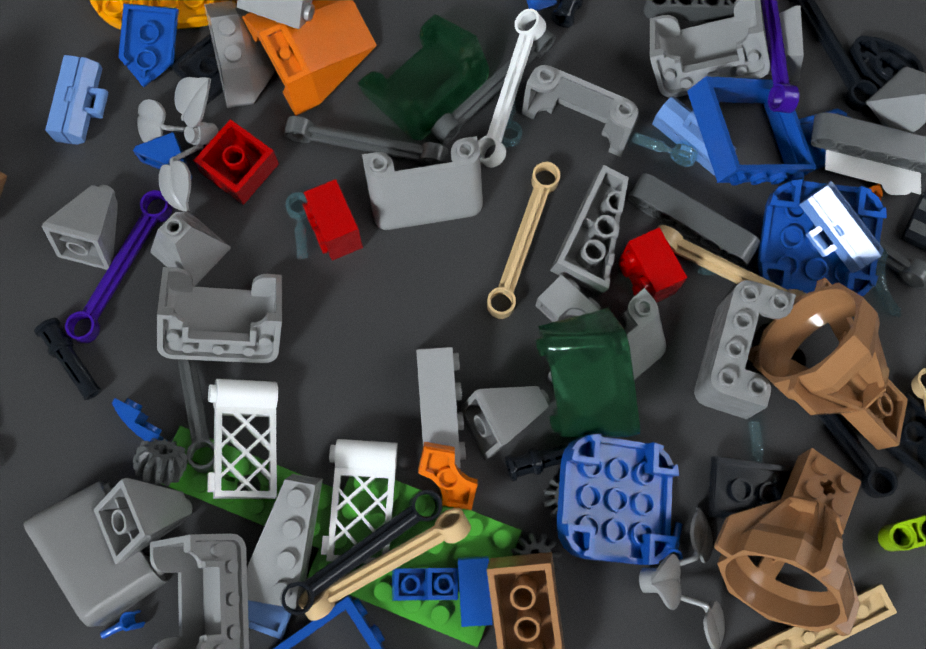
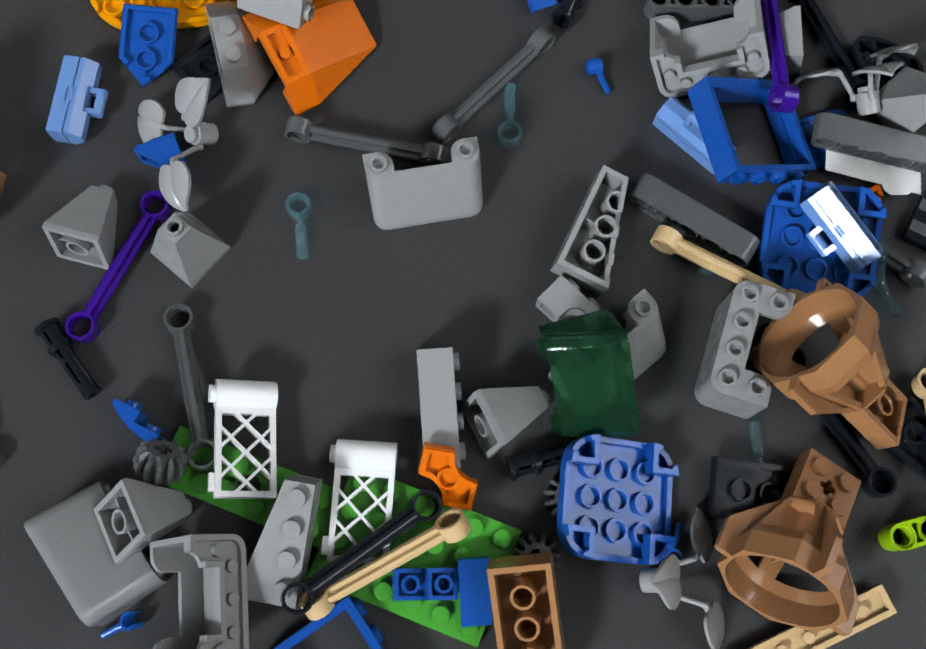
(219, 321): light grey windscreen -> none
(236, 161): red brick -> none
(268, 619): medium blue tile -> none
(332, 220): red brick -> none
(432, 80): clear green windscreen -> none
(511, 86): white piece -> none
(523, 239): tan piece -> none
(552, 86): light grey windscreen -> none
(595, 66): none -> blue hand
(652, 265): red brick -> none
(680, 154): clear light blue piece -> none
(868, 96): none -> light grey plant

